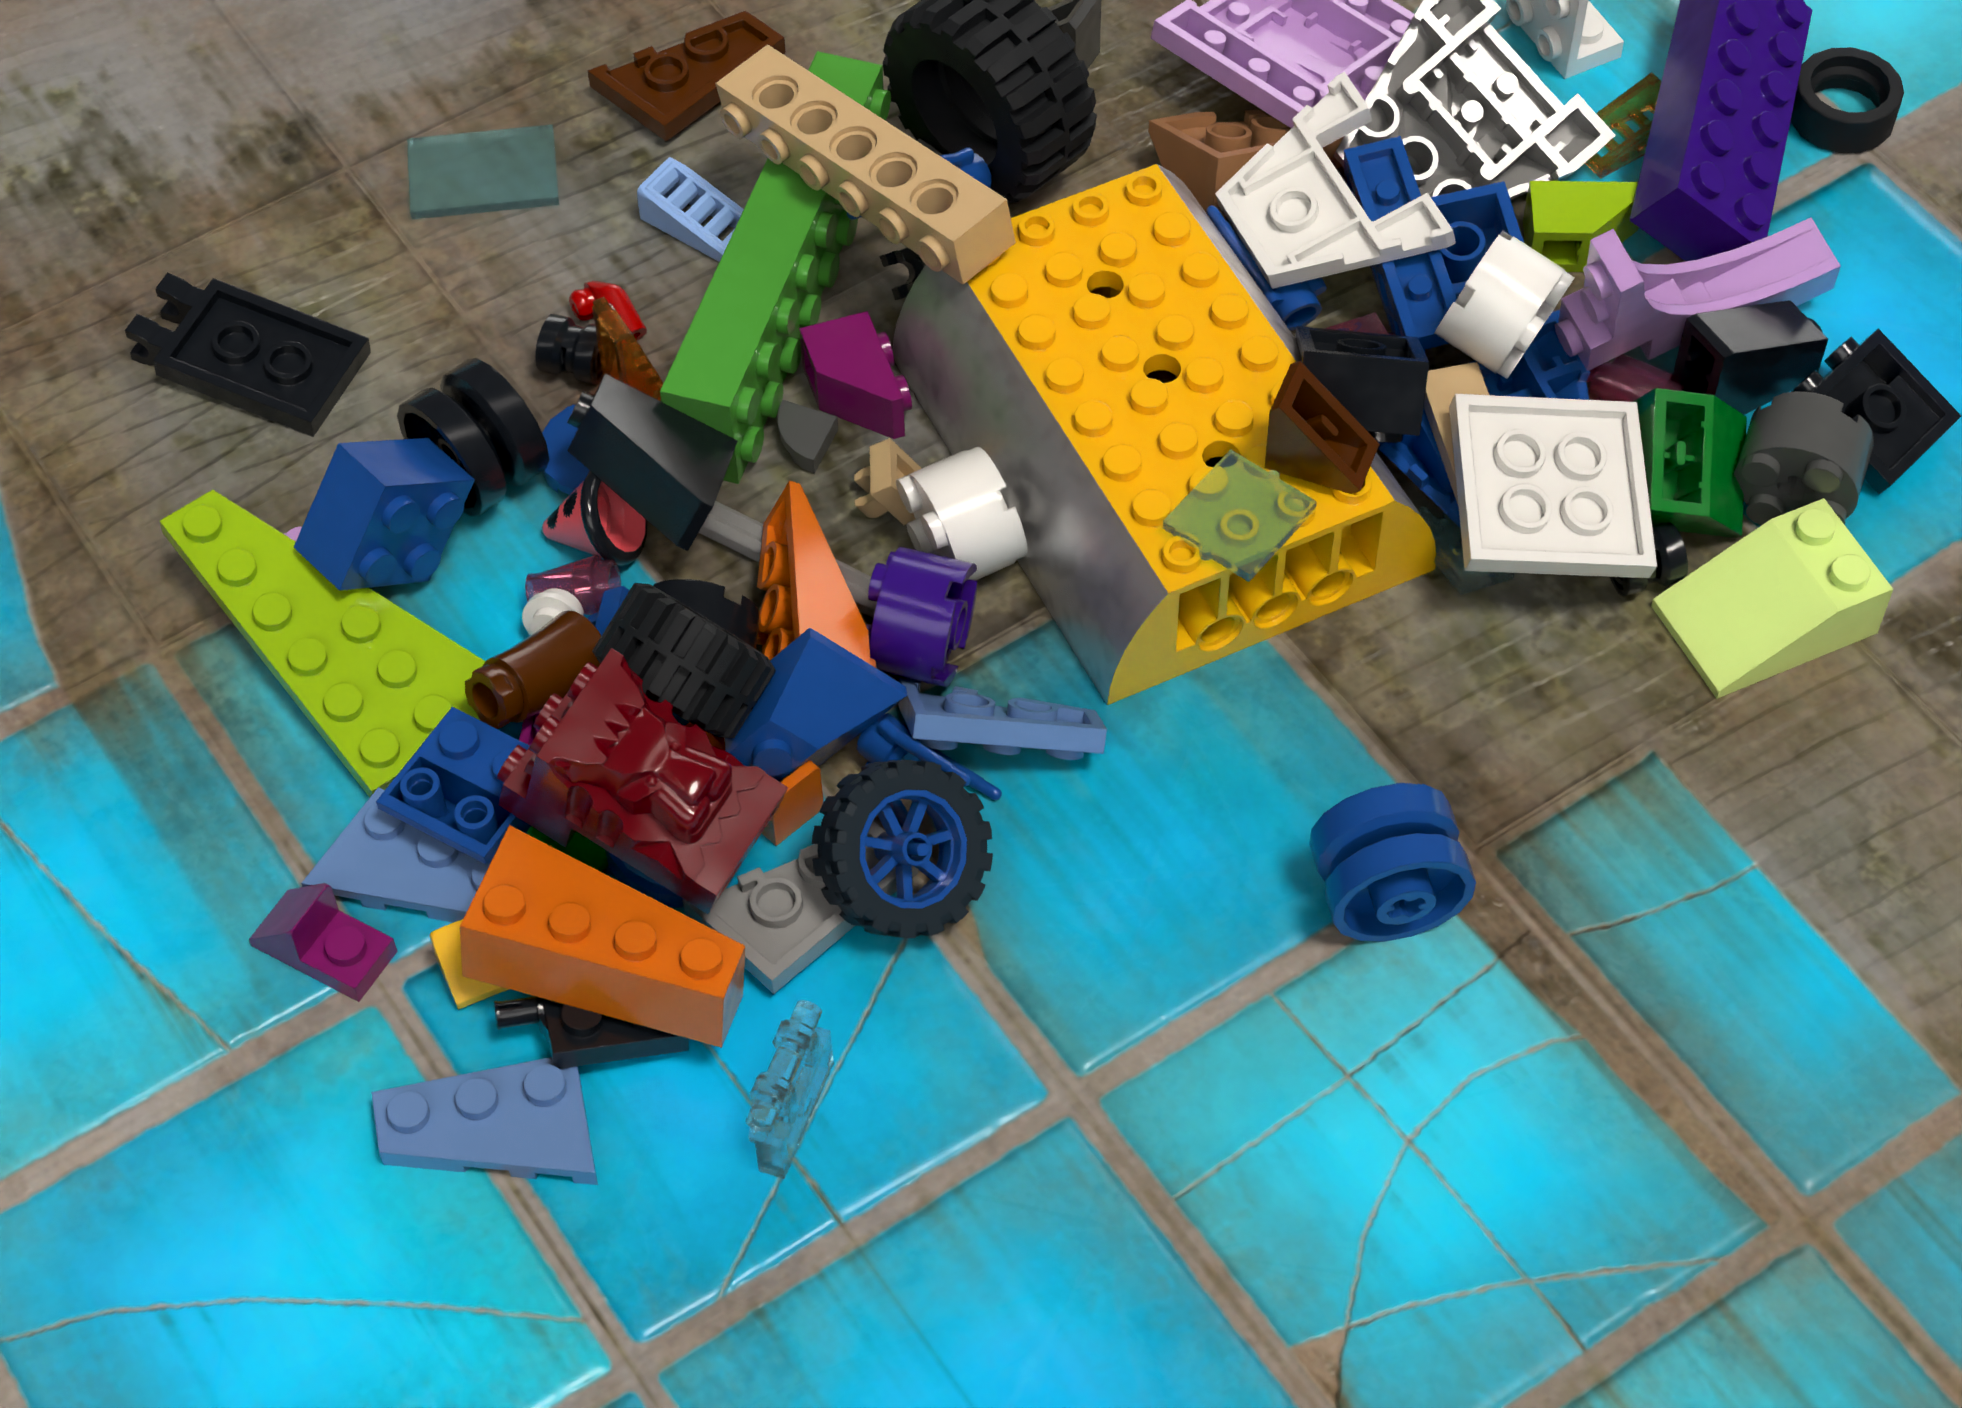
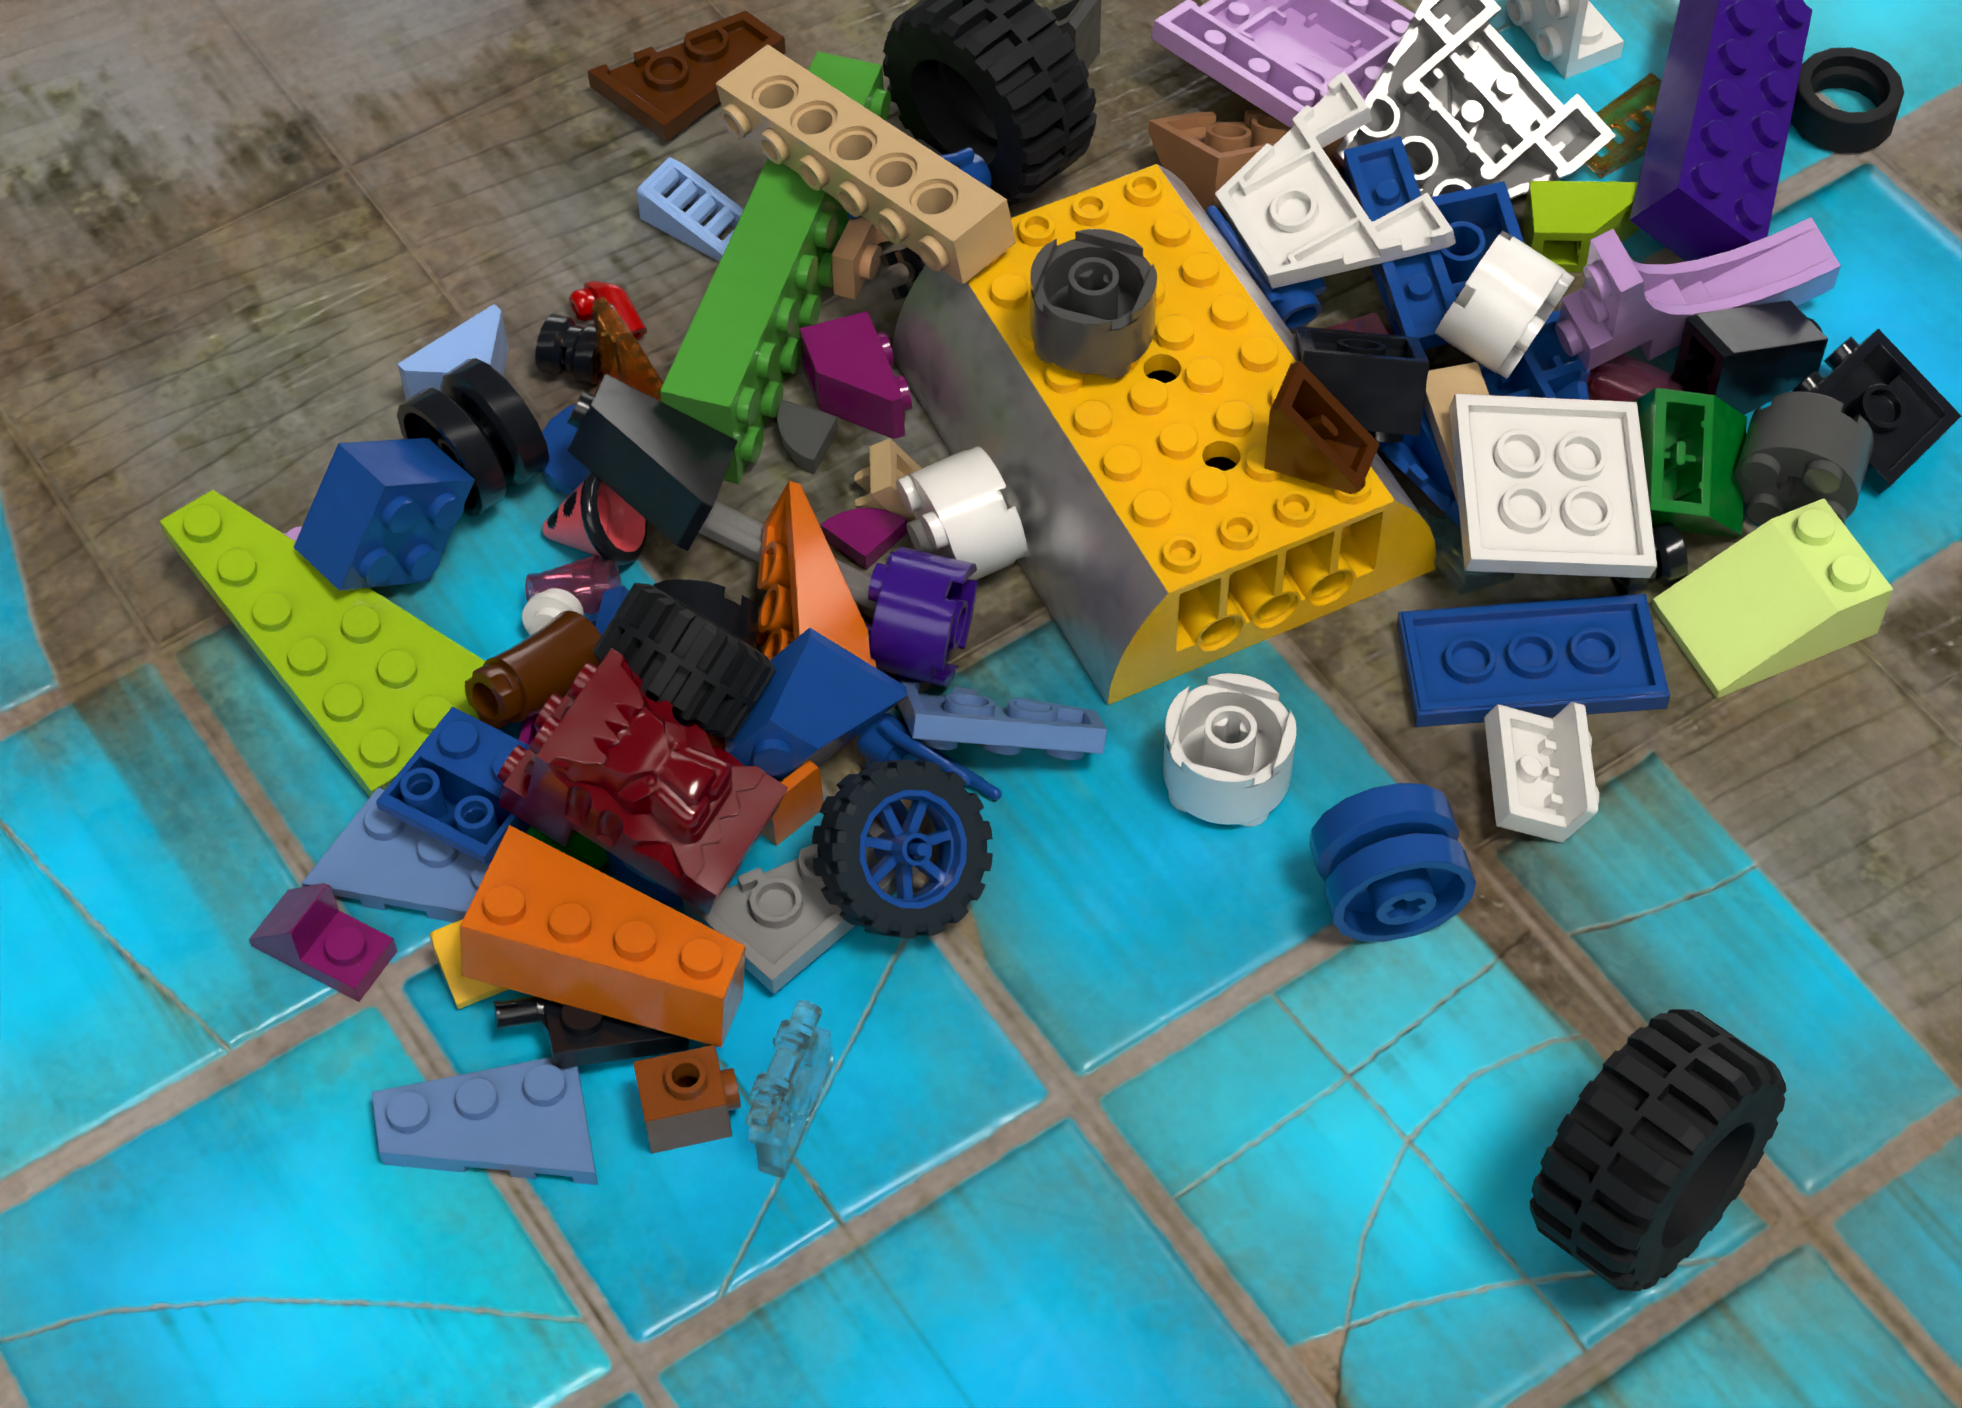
(249, 352): black tile -> none
(477, 338): none -> light blue slope
(482, 172): clear light blue piece -> none
(686, 1098): none -> dark orange brick
(856, 257): none -> light nougat plate
(864, 533): none -> magenta tile
(1092, 303): none -> dark grey brick
(1228, 750): none -> white brick
(1239, 515): clear light blue piece -> none
(1532, 658): none -> blue tile
(1541, 771): none -> white bracket
(1657, 1148): none -> black tyre

